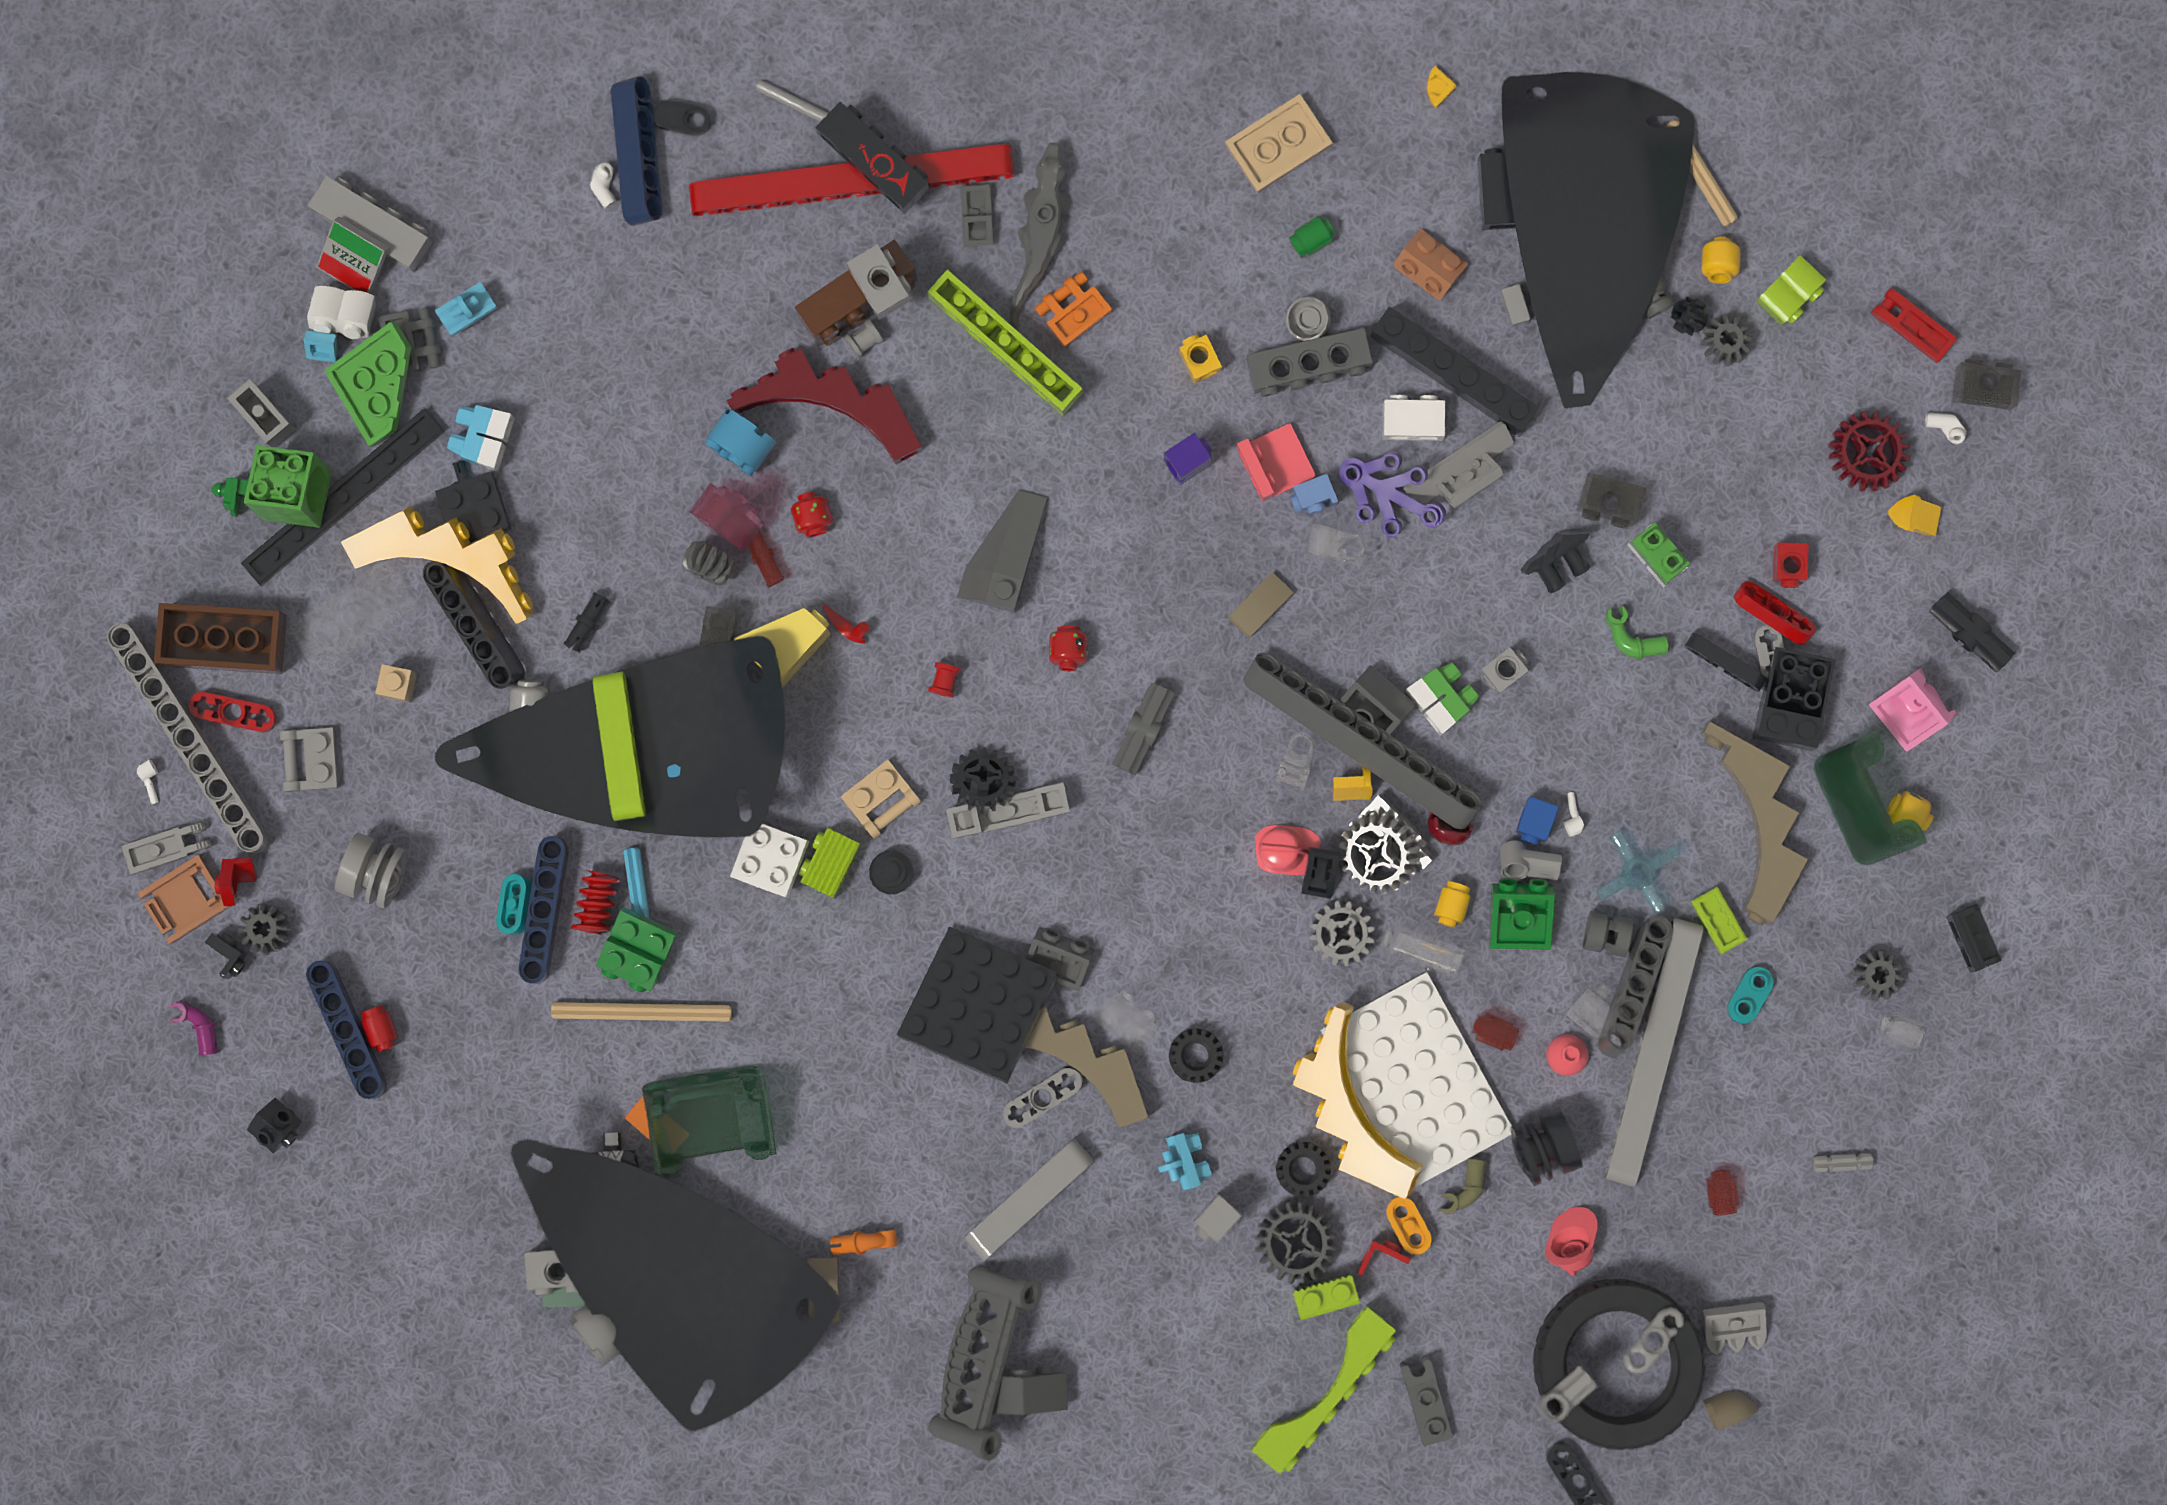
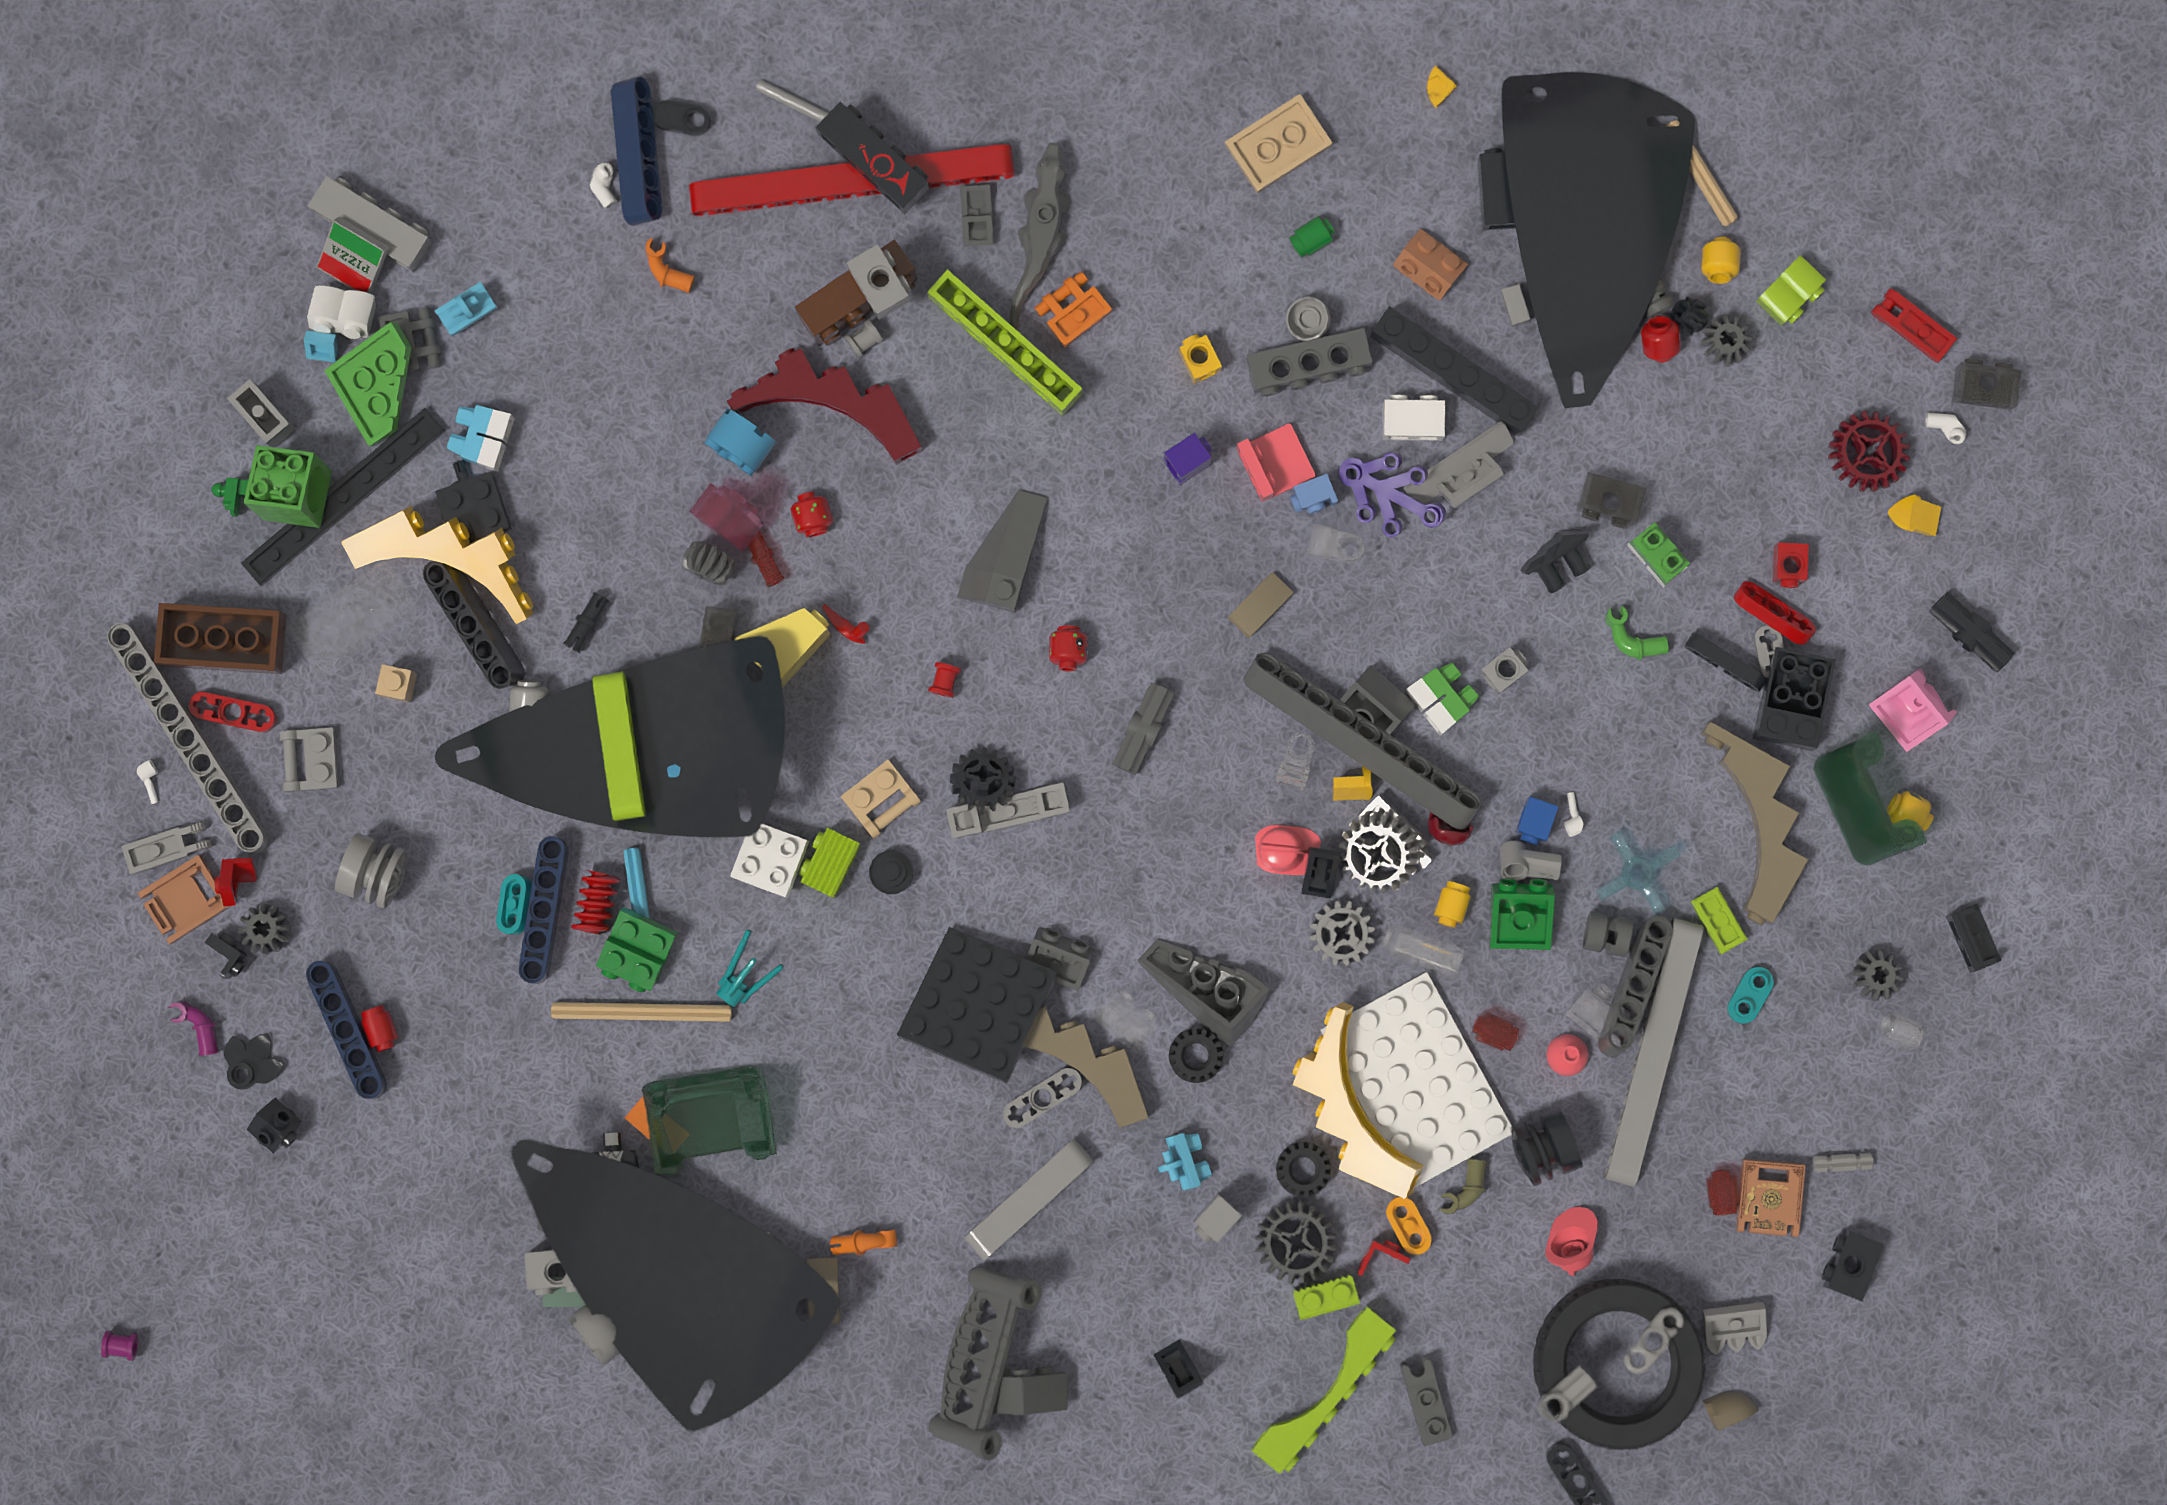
(119, 1345): none -> magenta bush
(253, 1057): none -> black plate
(664, 274): none -> orange piece
(733, 989): none -> teal plant
(1178, 1369): none -> black slope
(1214, 994): none -> dark grey wedge
(1661, 339): none -> red head
(1770, 1203): none -> nougat container
(1867, 1255): none -> black brick

